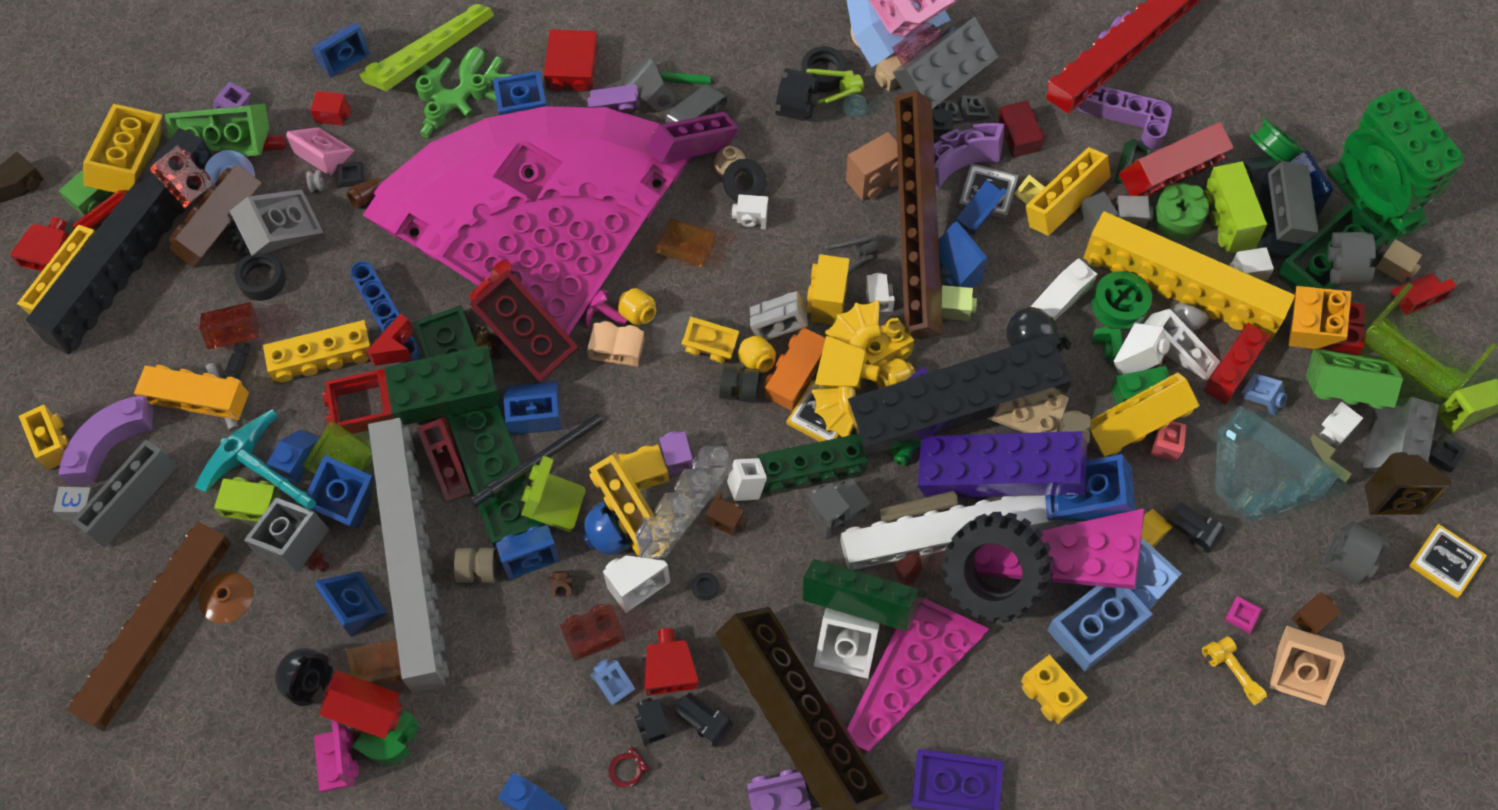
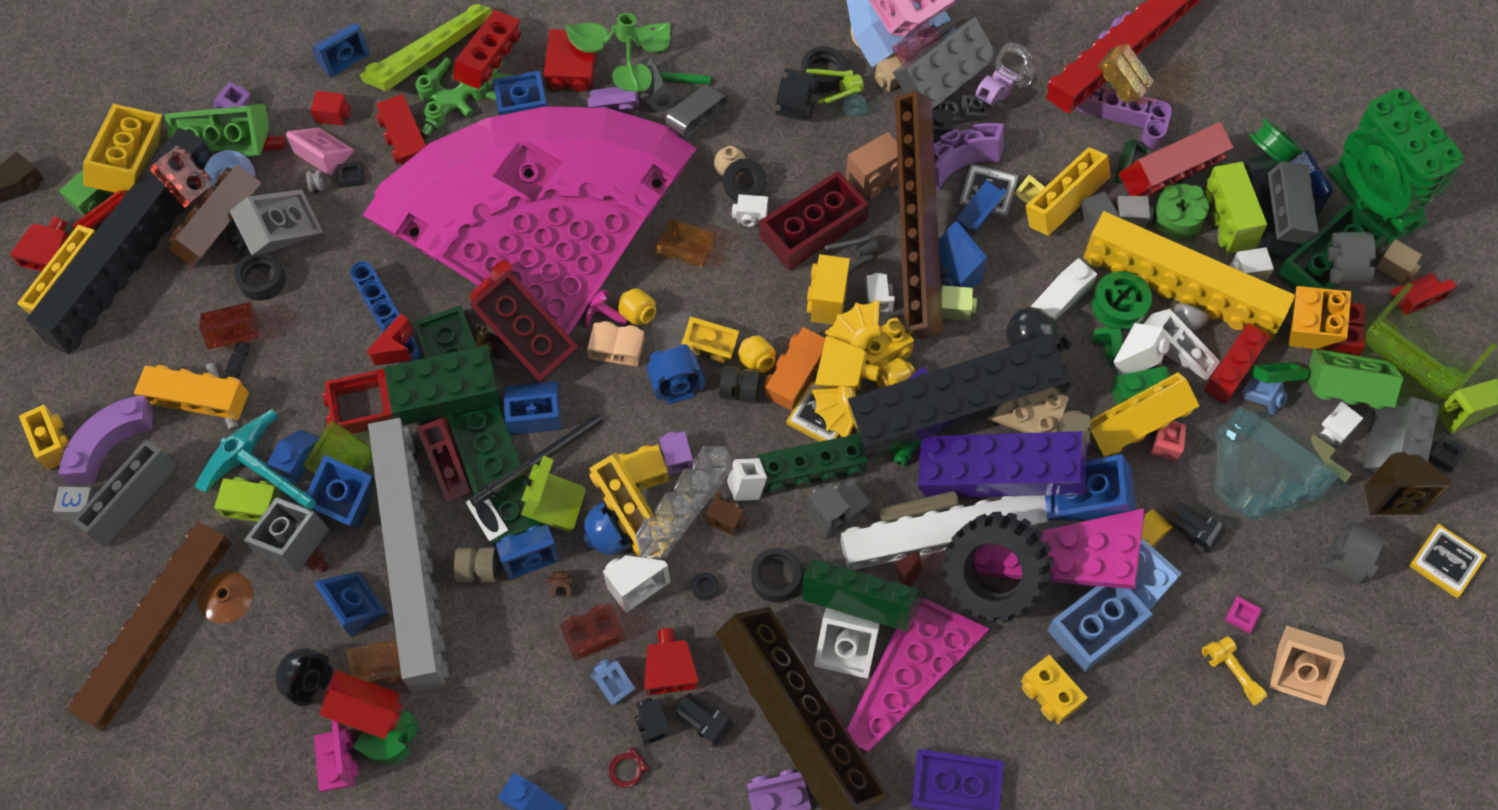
(317, 351): yellow brick -> none
(363, 193): reddish brown cone -> none
(400, 128): none -> red brick
(487, 49): none -> red brick
(488, 519): none -> sticker
(591, 36): none -> bright green plant
(675, 374): none -> blue brick
(691, 137): magenta brick -> none
(773, 555): none -> black tyre
(779, 316): light grey brick -> none
(813, 220): none -> dark red brick
(994, 88): none -> lavender leg
(1021, 129): dark red brick -> none
(1026, 71): none -> clear piece
(1126, 73): none -> clear yellow brick
(1279, 372): none -> green tile
(1316, 614): reddish brown brick -> none

